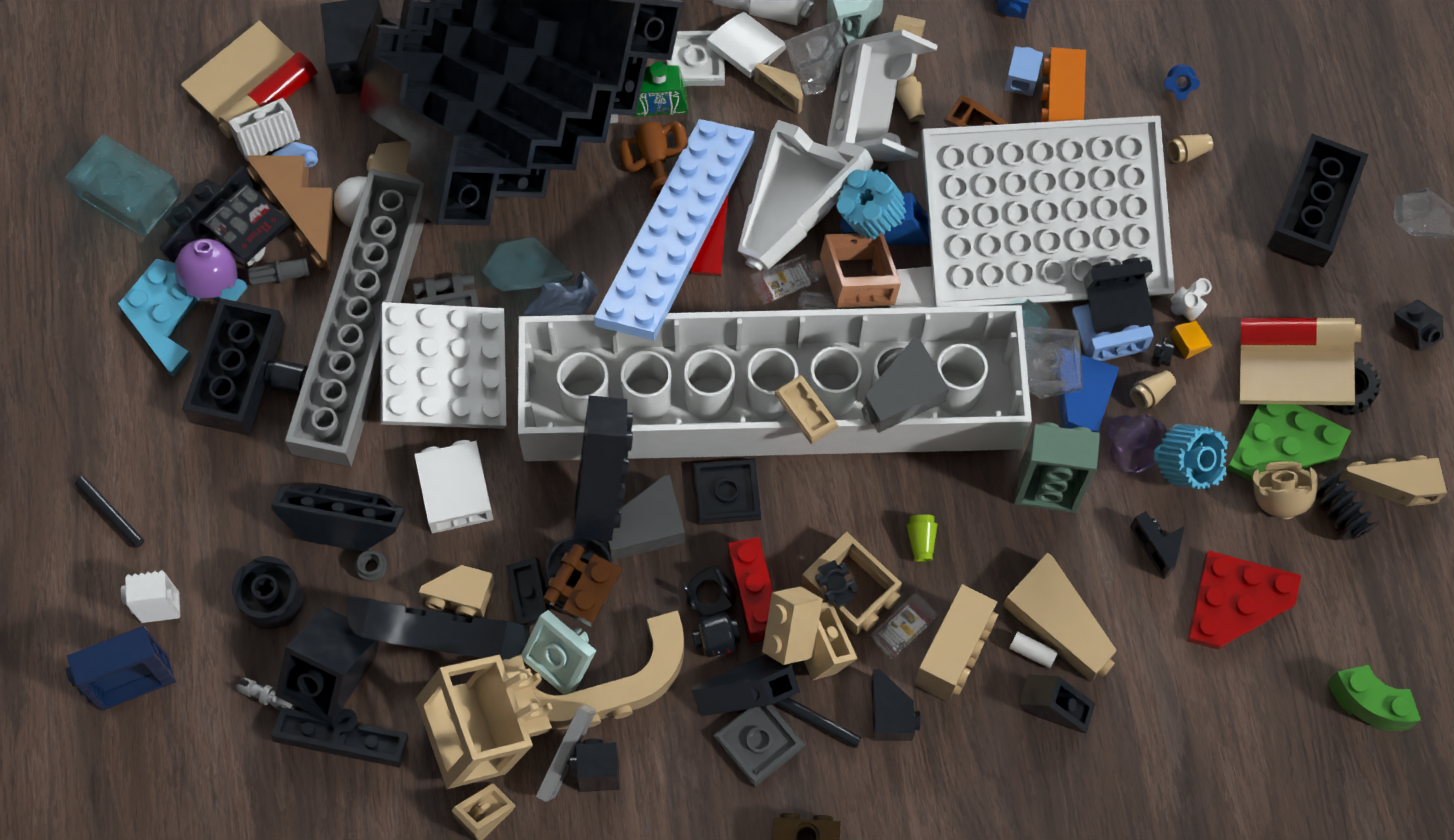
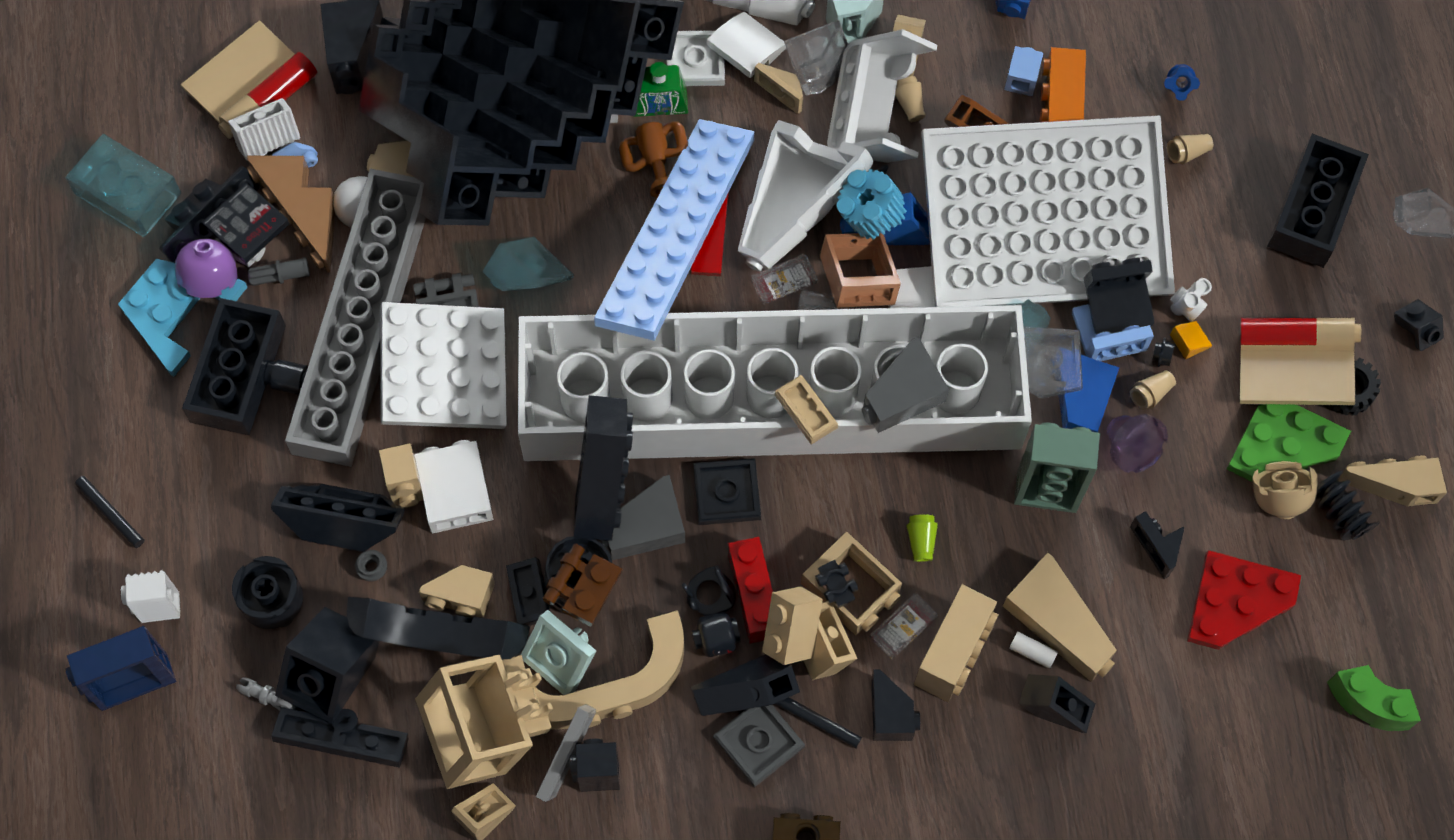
(401, 475): none -> tan brick
(564, 300): sand blue hair -> none
(1192, 456): medium azure brick -> none

